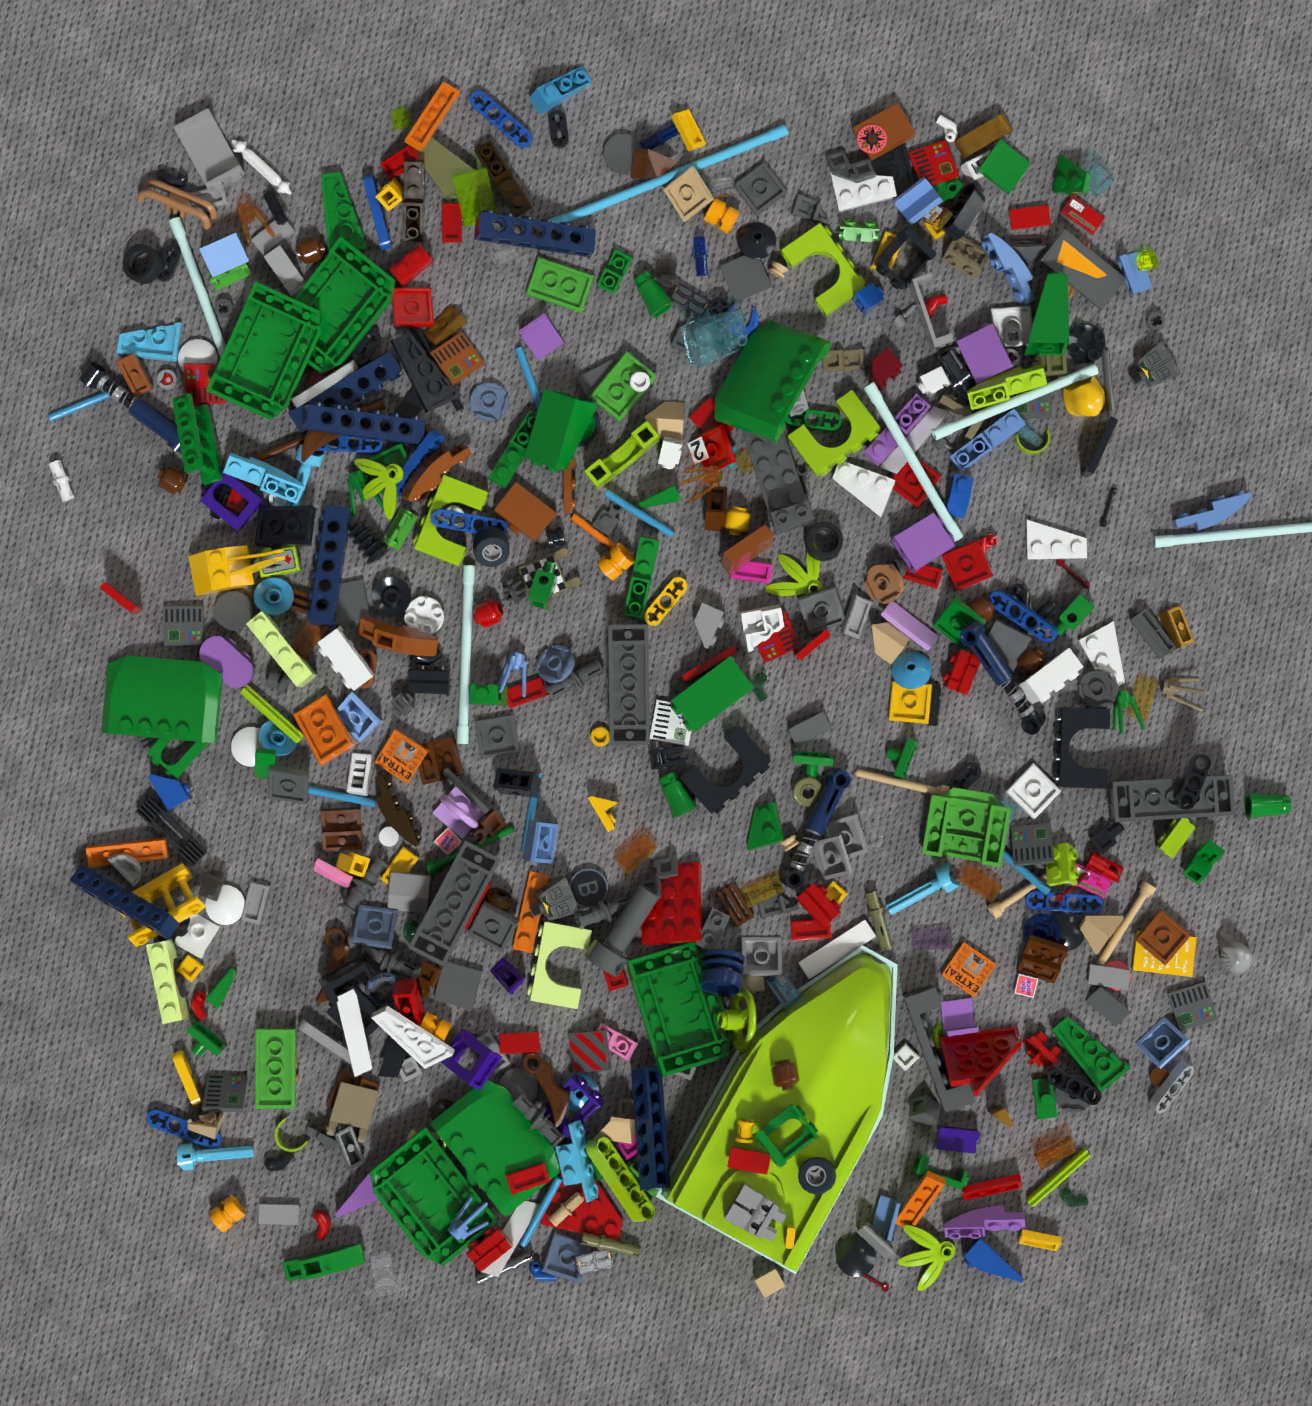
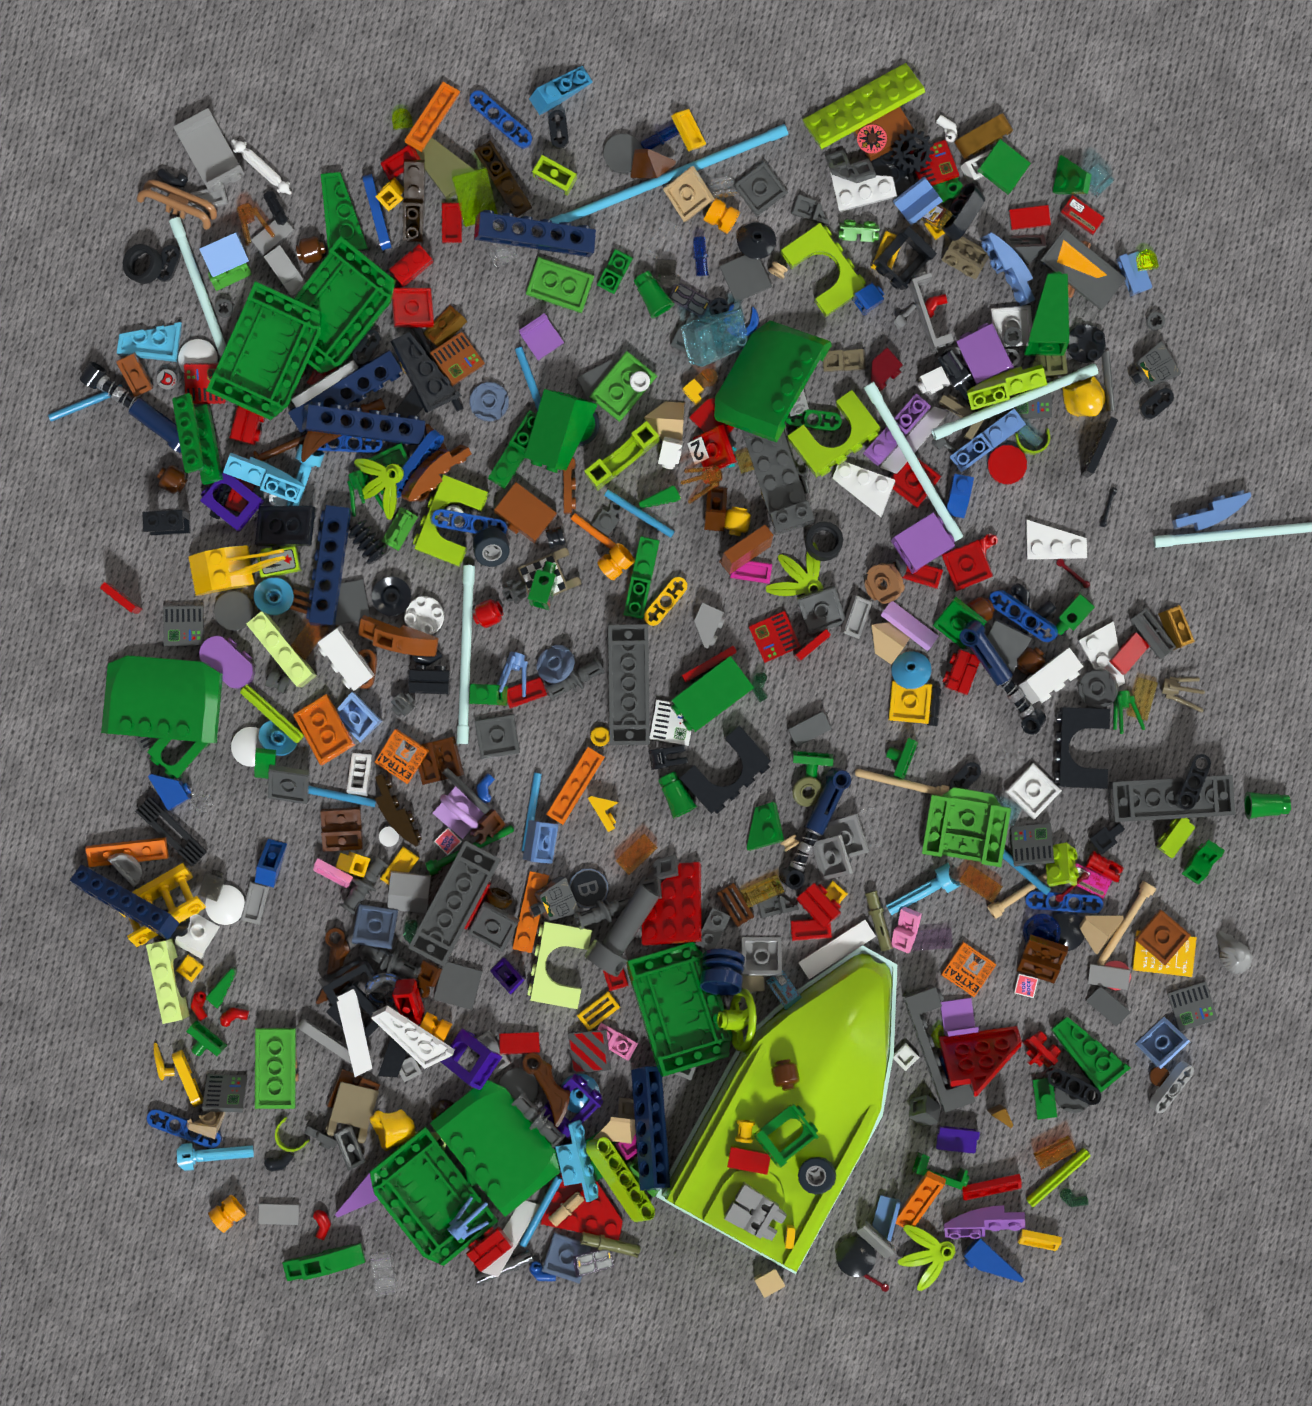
(61, 480): white pin -> none
(160, 1064): none -> yellow bar
(168, 524): none -> black panel
(231, 1014): none -> red arm
(246, 427): none -> red brick
(270, 863): none -> blue slope
(392, 1128): none -> yellow piece
(482, 788): none -> blue arm
(517, 782): black brick -> none
(527, 1178): red tile -> none
(554, 175): none -> lime brick
(575, 785): none -> orange plate
(611, 1001): none -> yellow tile
(694, 388): none -> leg
(760, 624): white slope -> none
(863, 105): none -> lime plate
(906, 931): none -> bright pink slope
(914, 158): none -> black gear
(1007, 464): none -> red tile
(1129, 653): none -> tile
(1153, 400): none -> black beam

